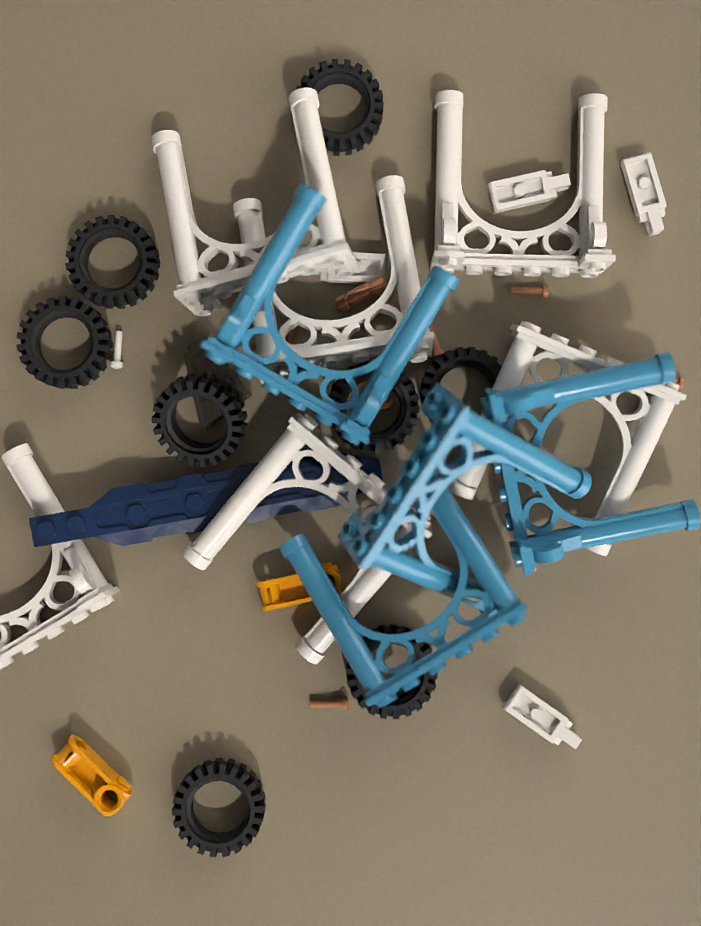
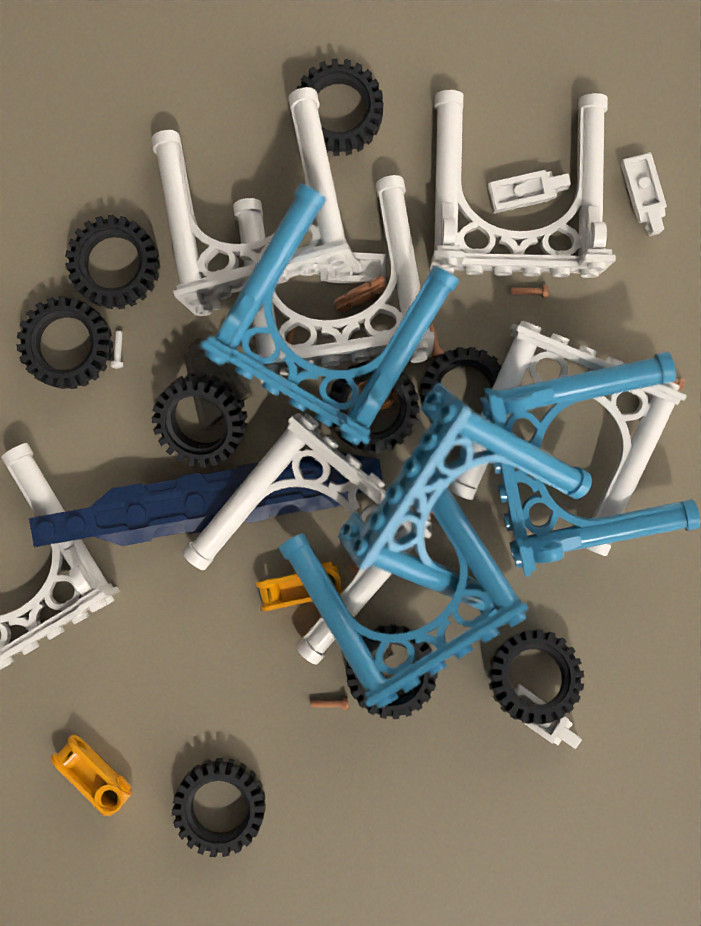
(568, 666): none -> black tyre

